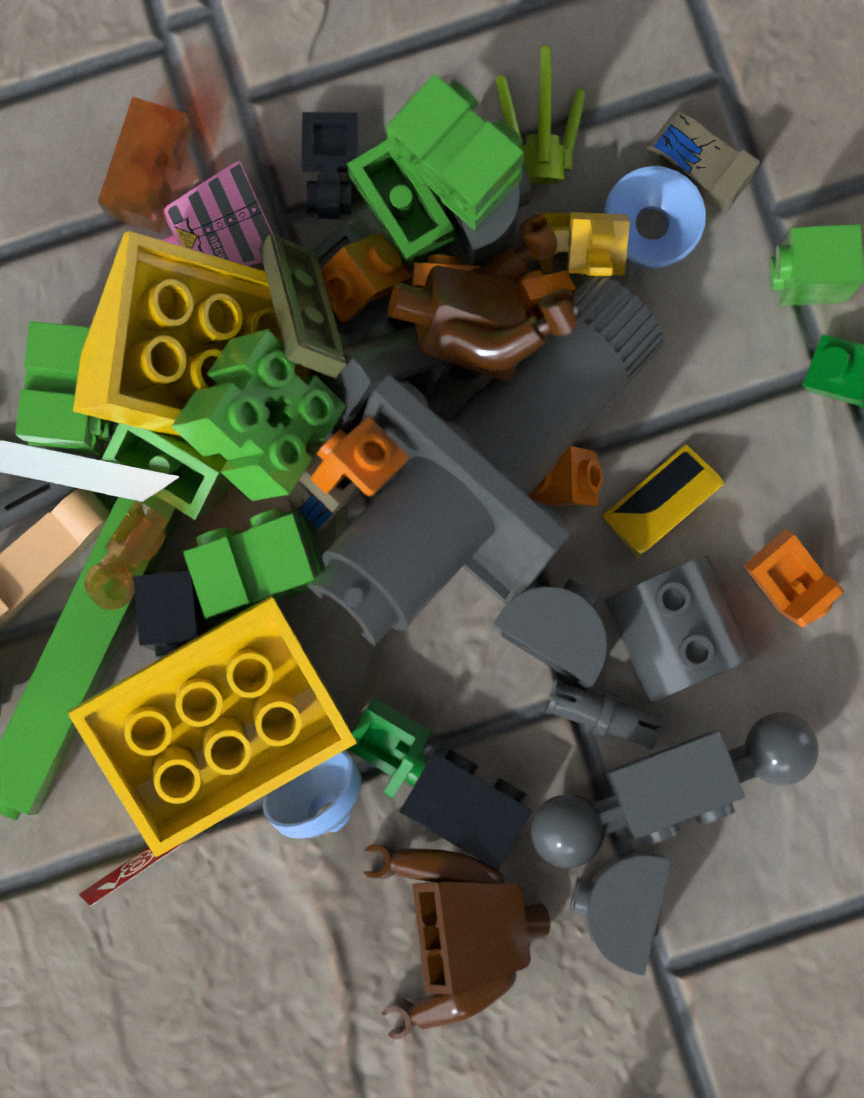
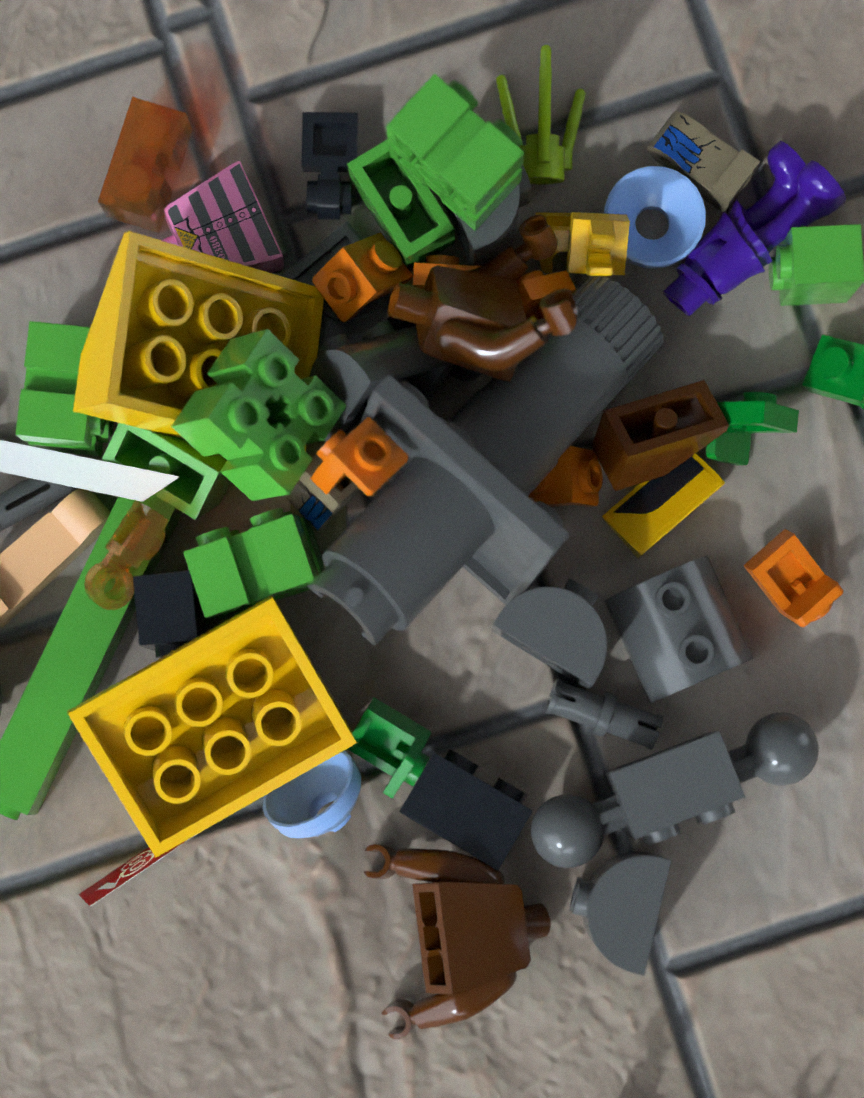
(302, 306): olive tile -> none
(656, 433): none -> reddish brown slope
(744, 238): none -> dark purple piece
(753, 415): none -> green bracket

